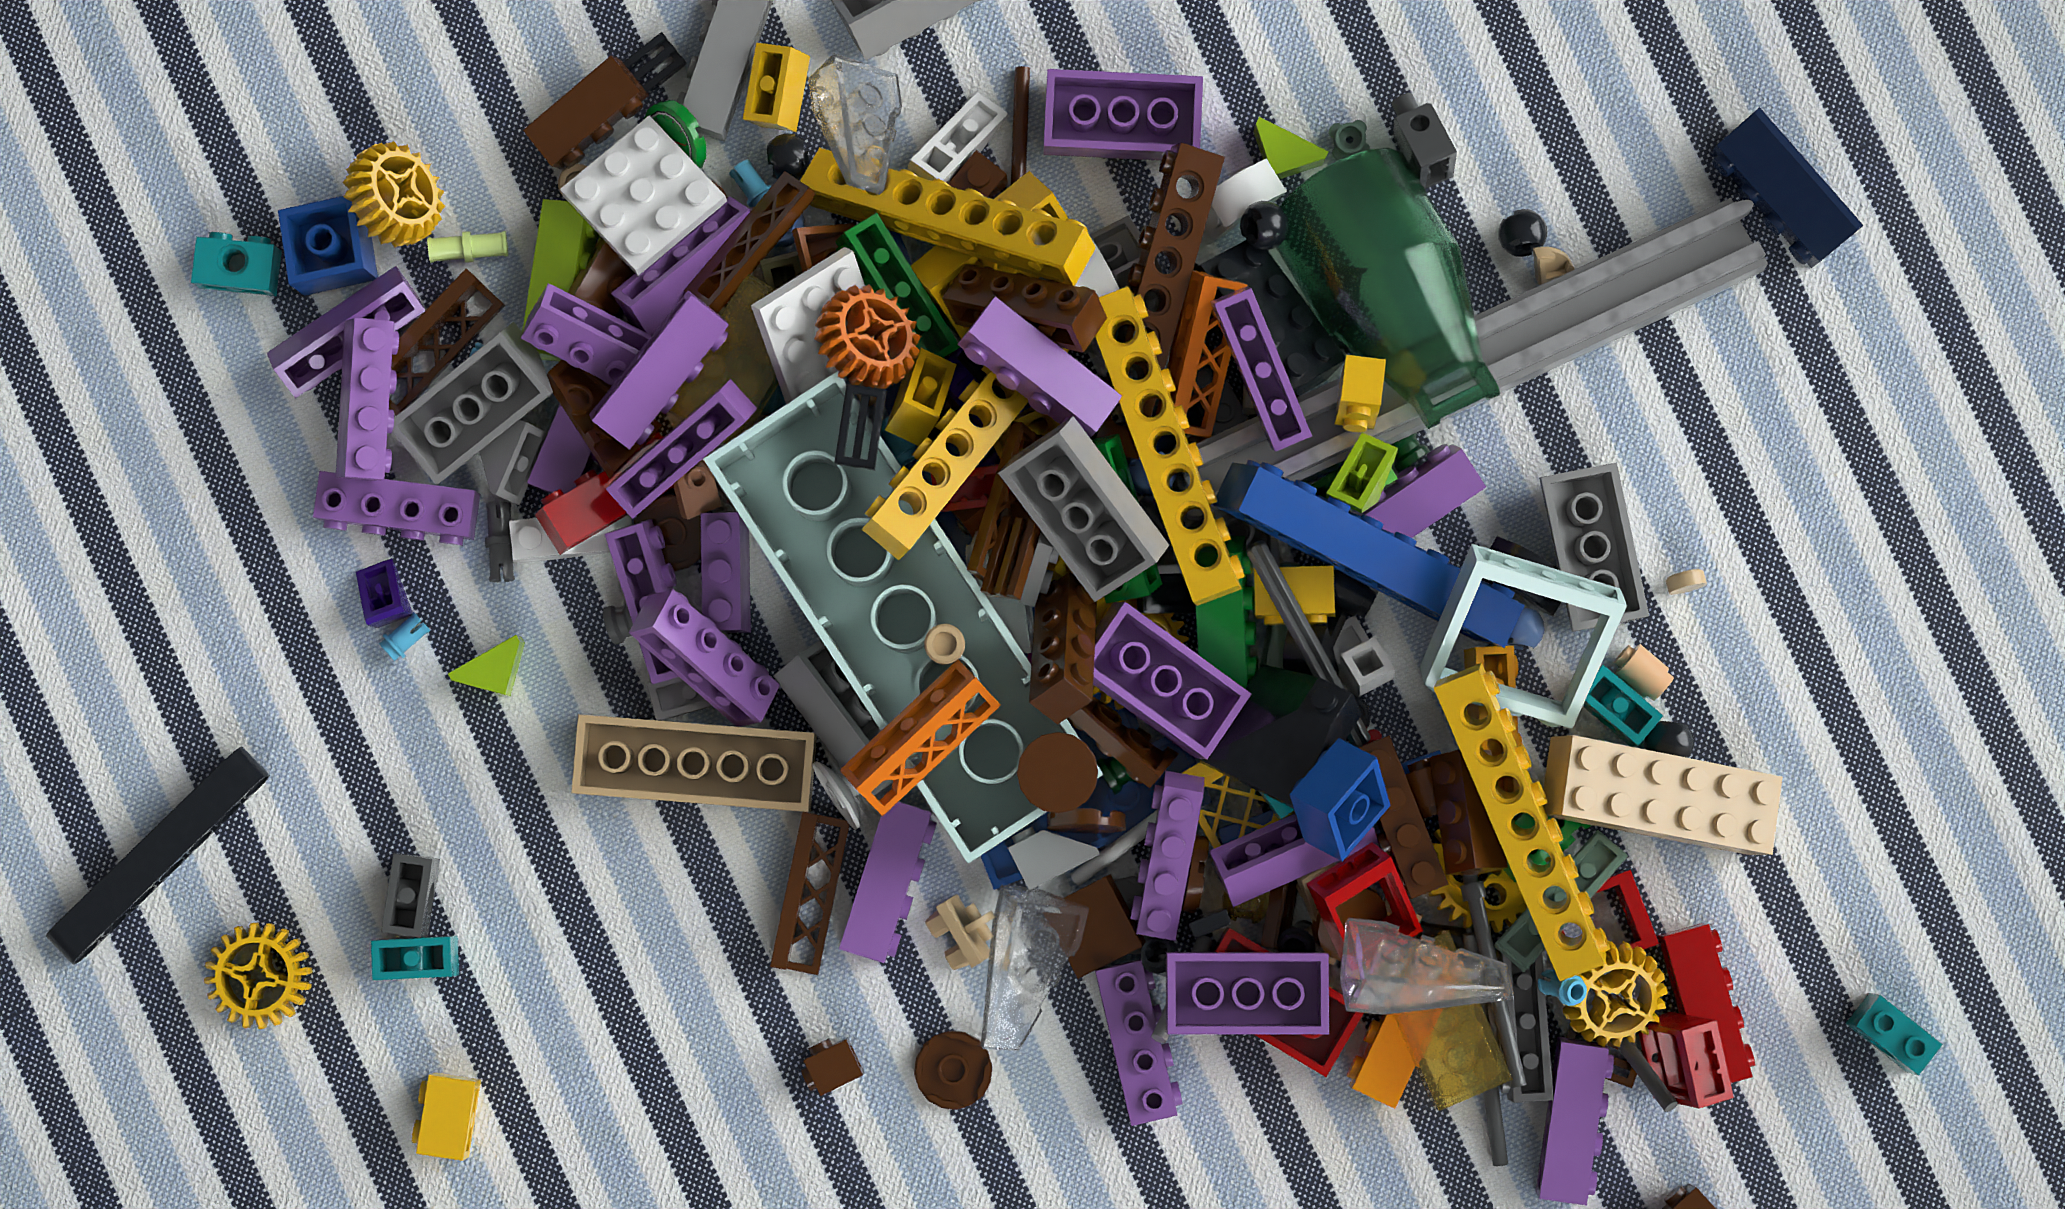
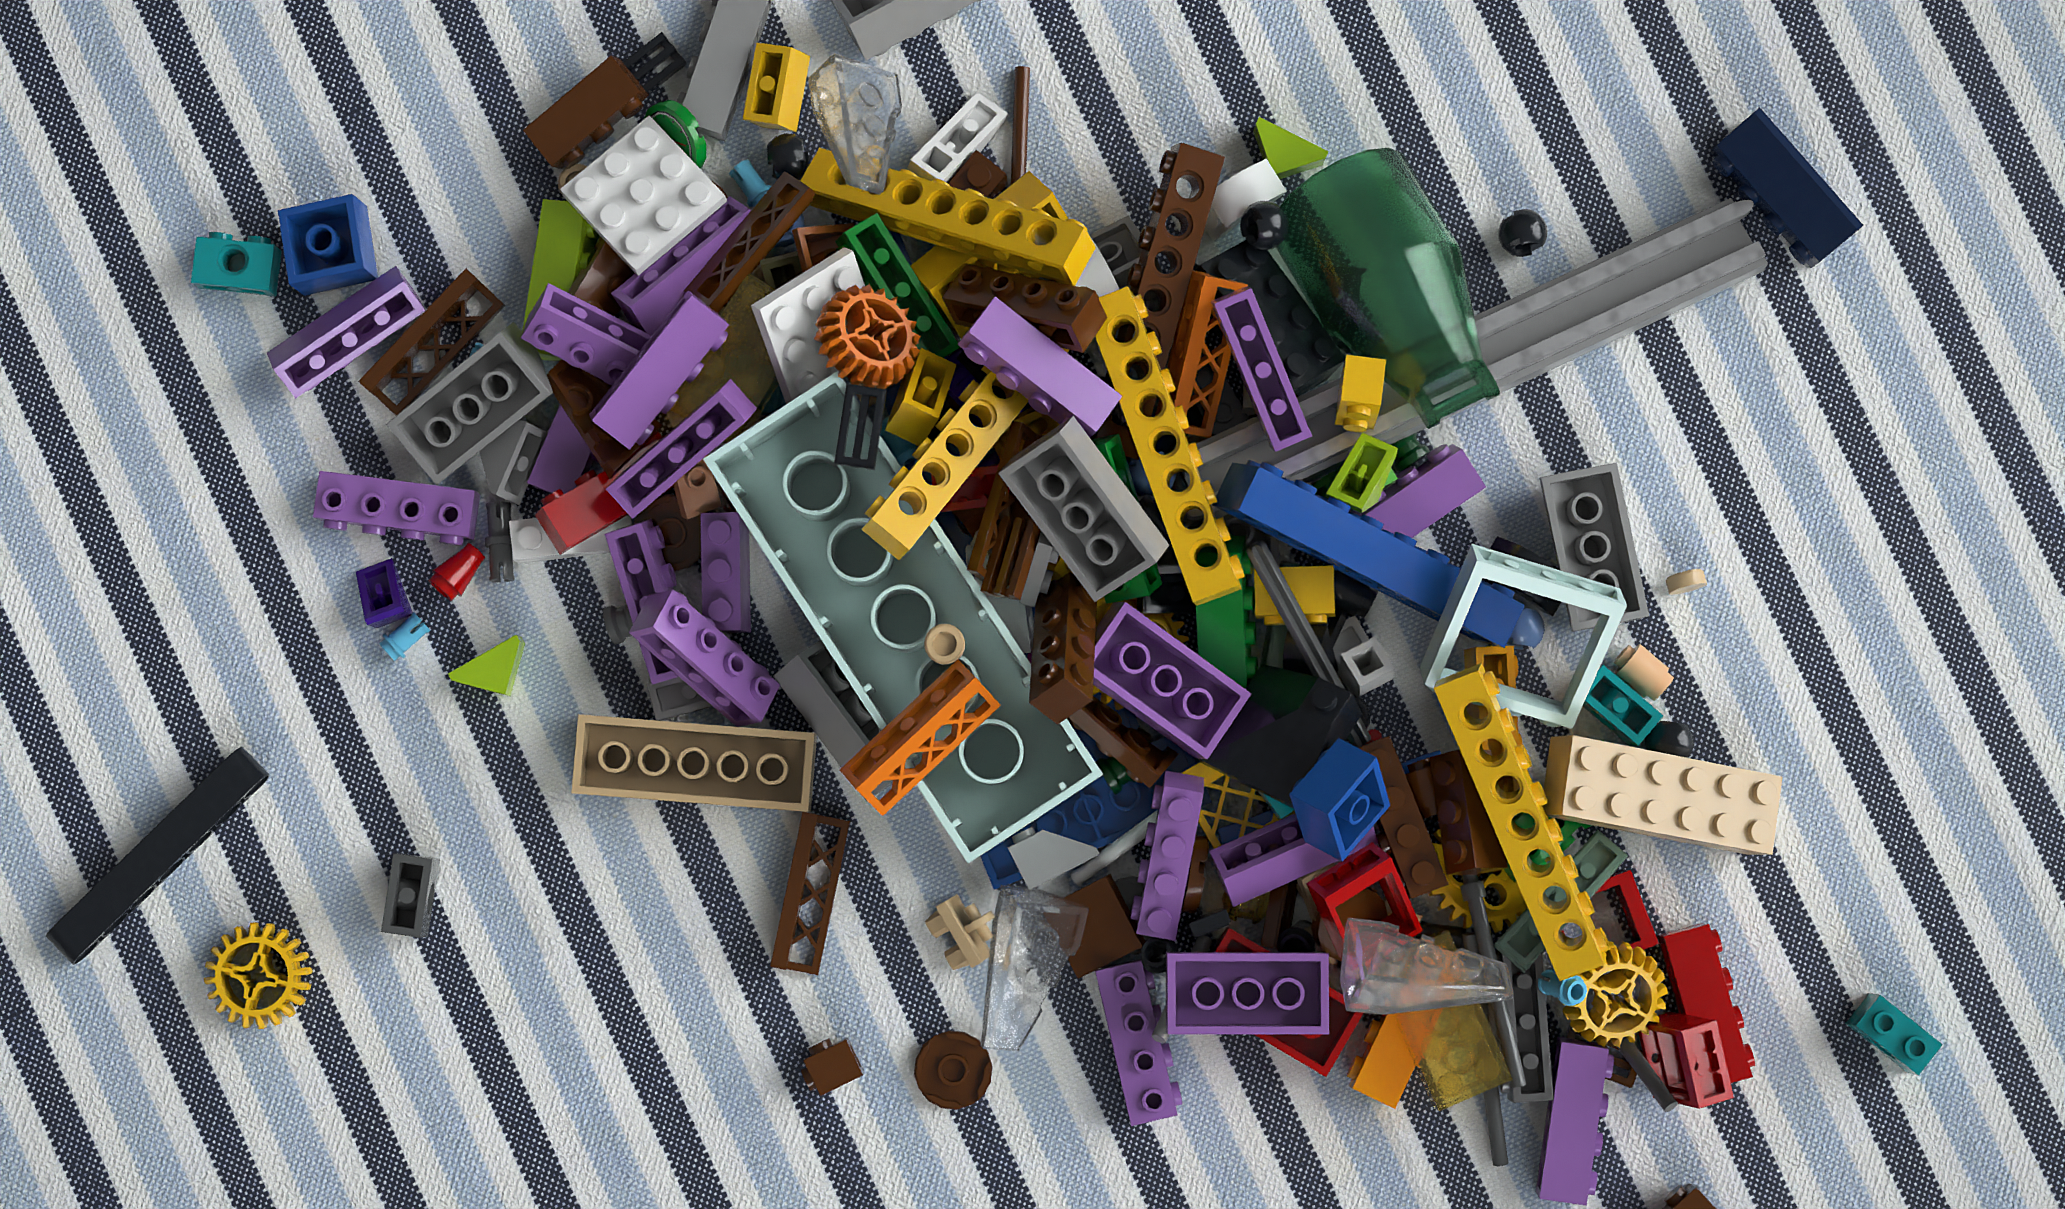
(365, 399): medium lavender brick -> none
(393, 194): yellow gear -> none
(414, 958): teal brick -> none
(446, 1116): yellow brick -> none
(456, 572): none -> red cone
(467, 246): yellowish green pin -> none
(840, 792): white dish -> none
(885, 882): medium lavender brick -> none
(1057, 772): reddish brown tile -> none
(1086, 821): reddish brown tile -> none
(1120, 113): medium lavender brick -> none
(1339, 134): sand green plate -> none
(1423, 140): dark grey torso -> none
(1550, 264): tan tile -> none

